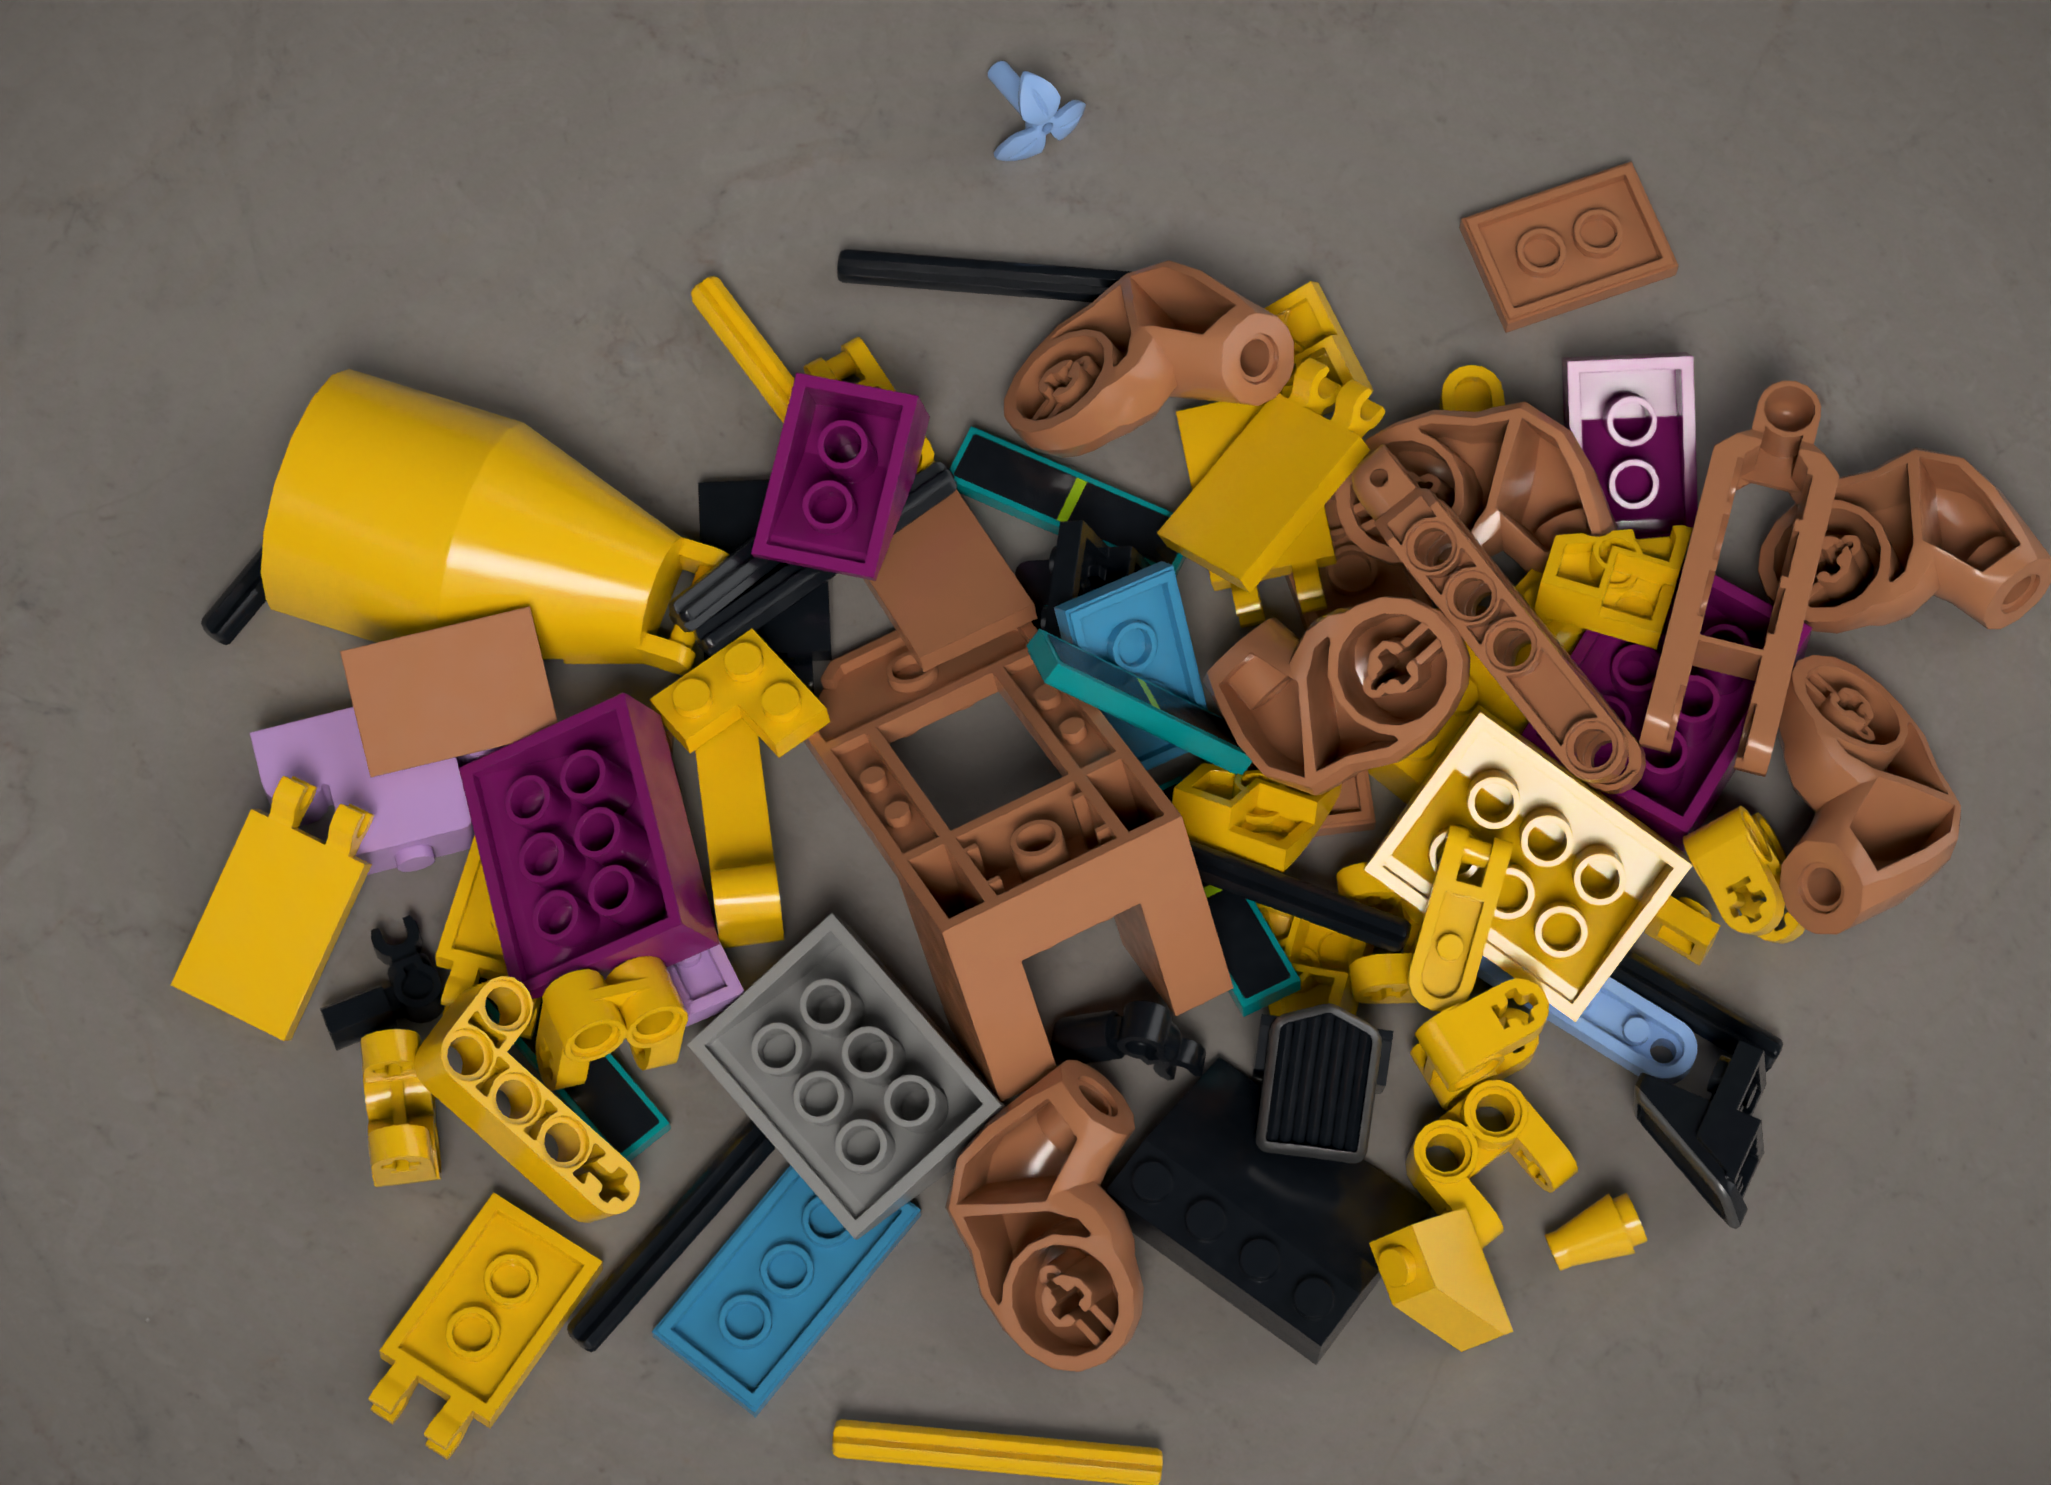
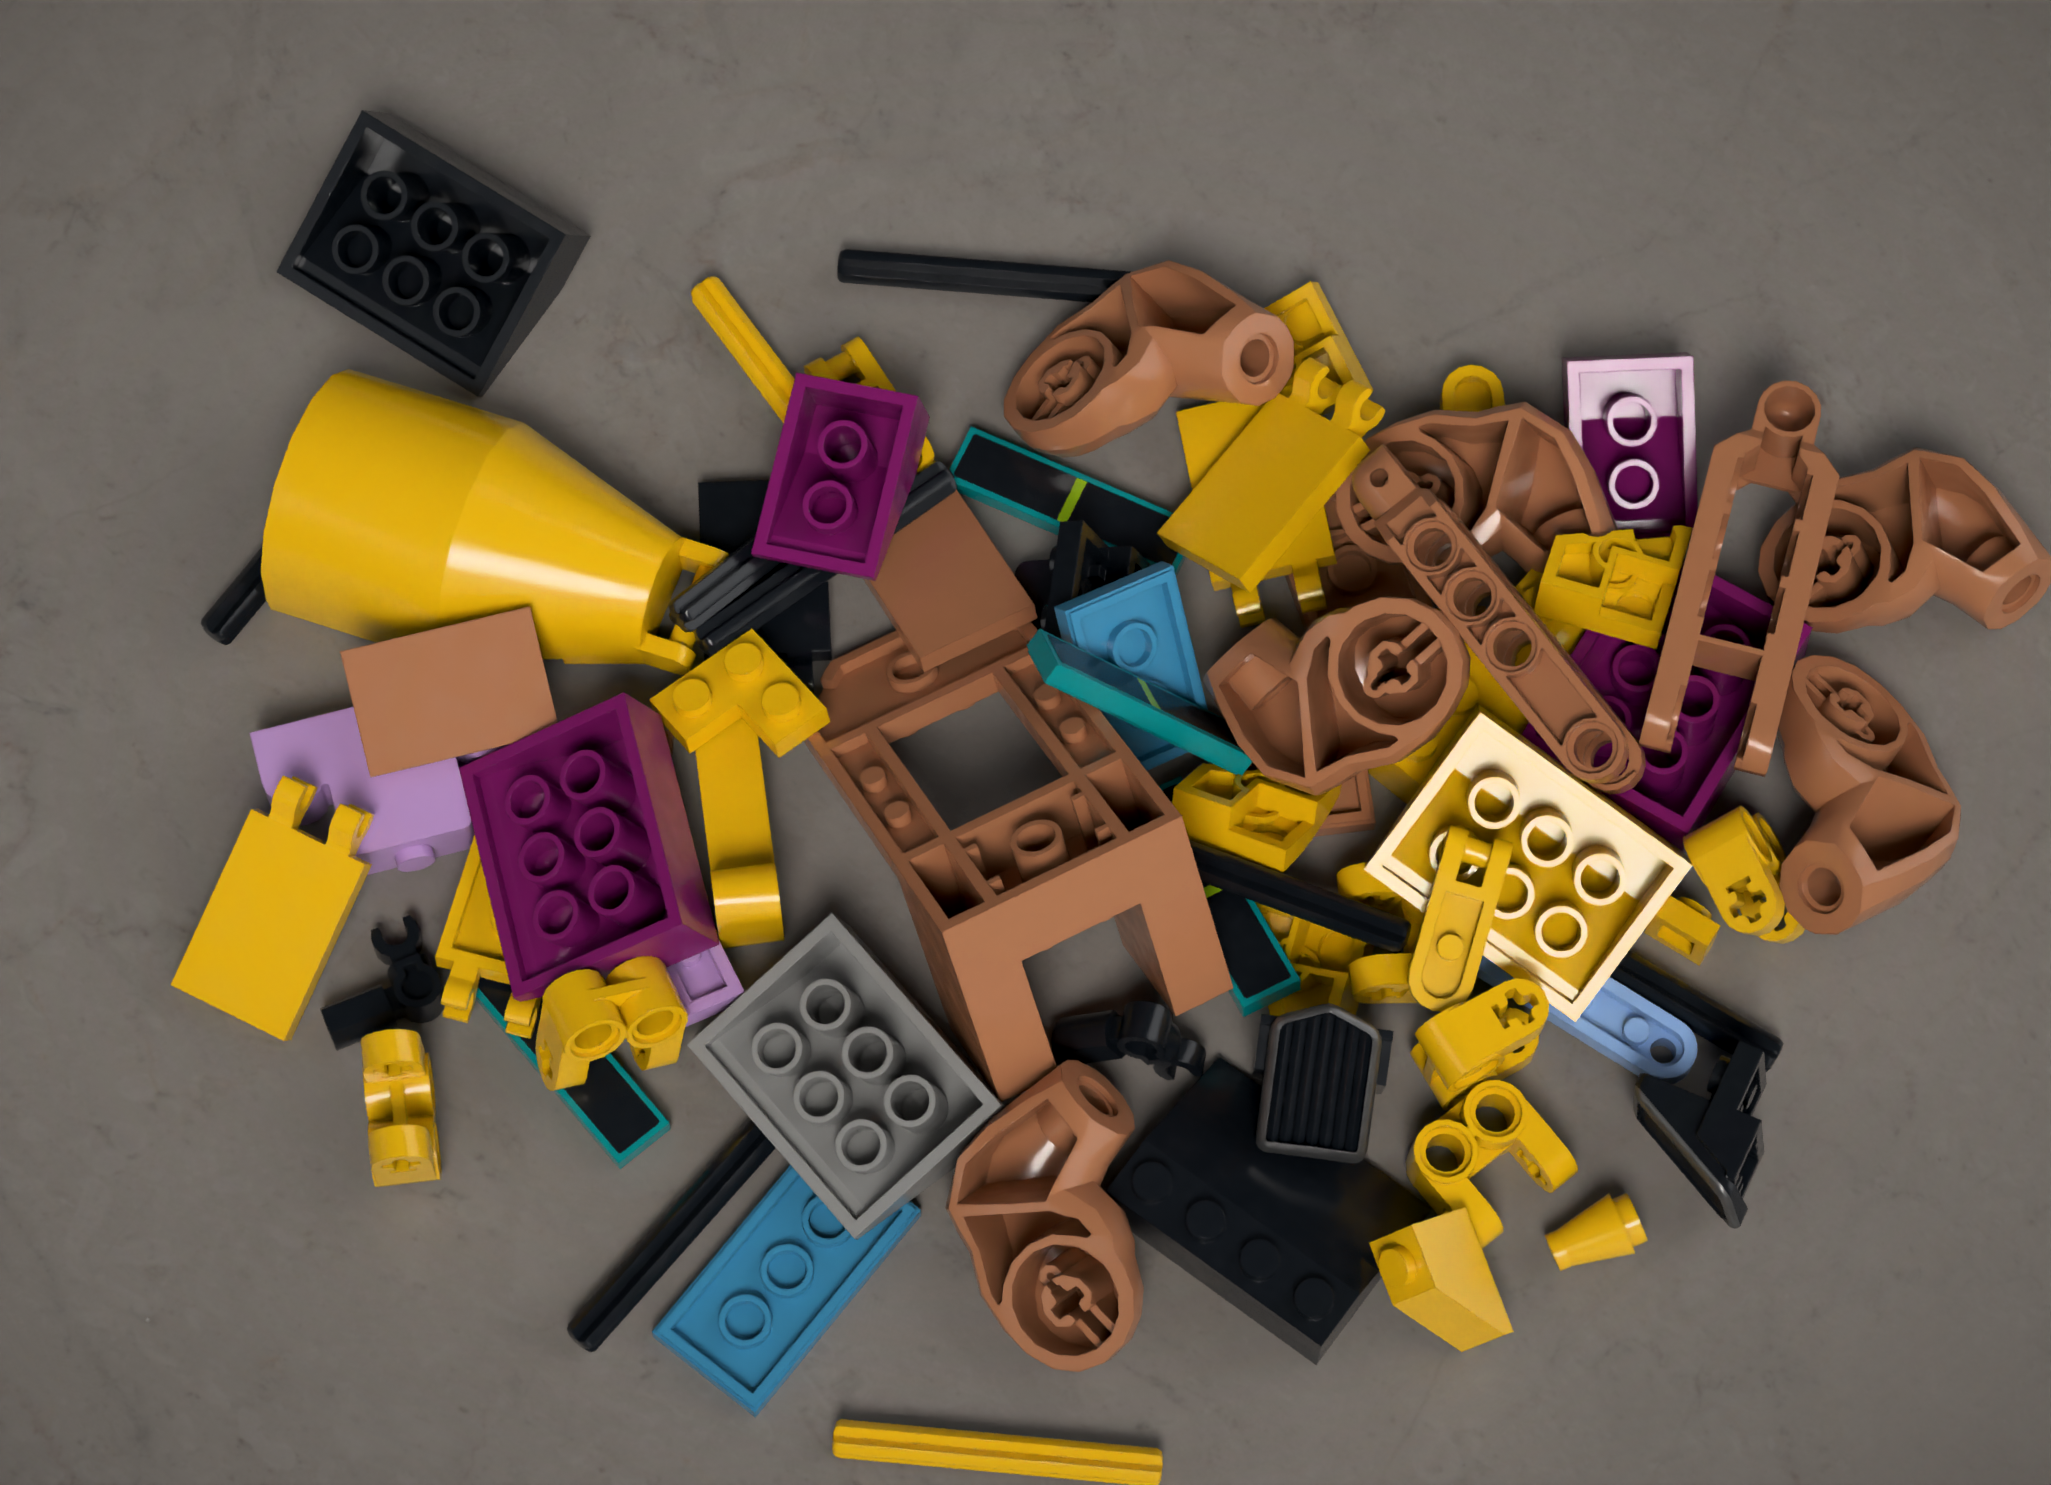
(431, 251): none -> black slope
(483, 1321): yellow tile -> none
(589, 1174): yellow beam -> none
(1038, 106): light blue plant -> none
(1568, 247): nougat tile -> none

